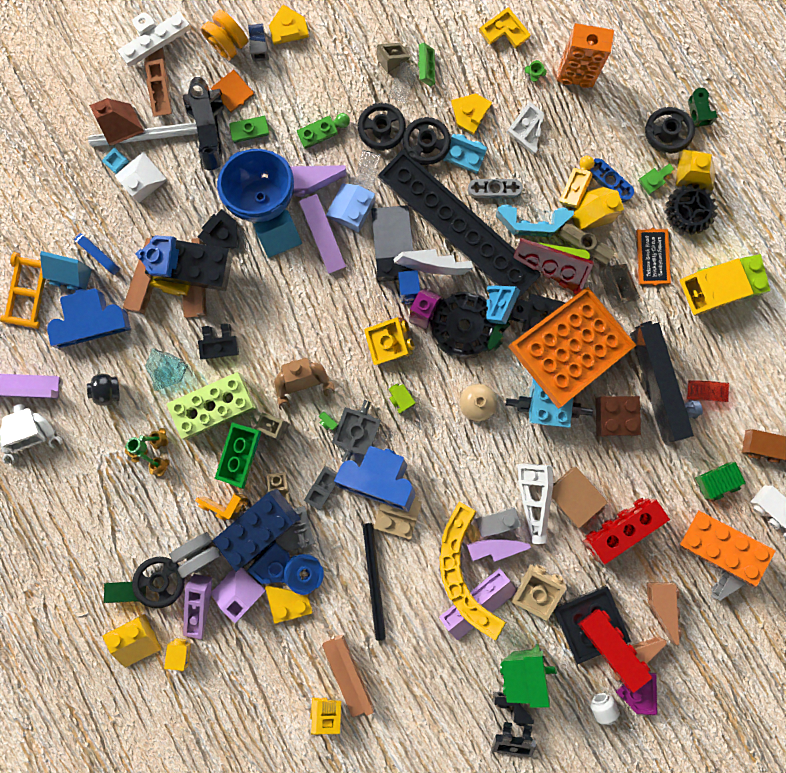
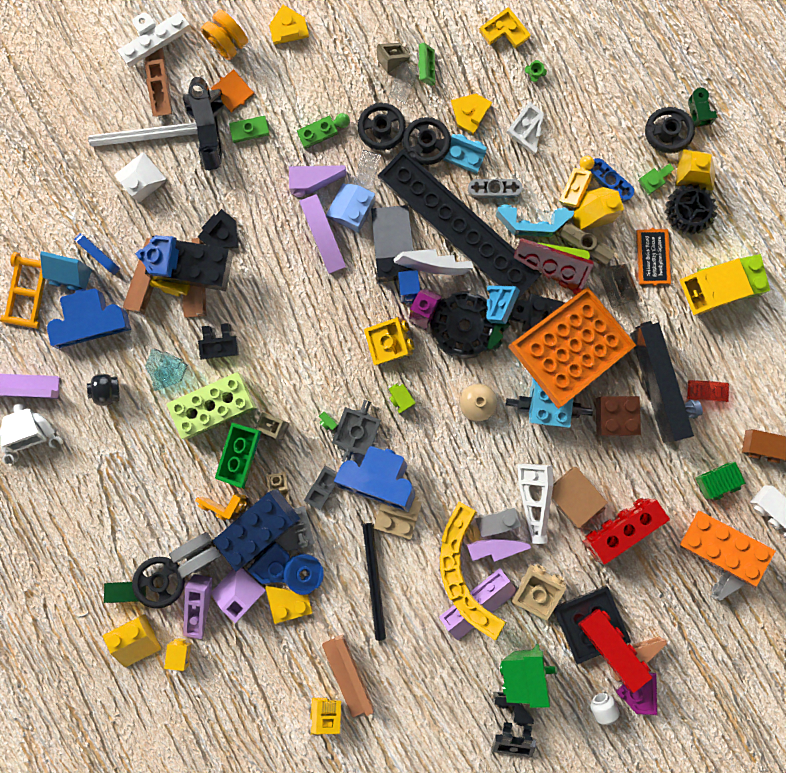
(115, 160): medium azure tile -> none
(116, 120): copper slope -> none
(137, 449): plant -> none
(242, 184): blue piece -> none
(258, 42): leg -> none
(278, 234): dark azure slope -> none
(300, 376): medium nougat torso -> none
(585, 54): orange brick -> none
(663, 602): nougat slope -> none

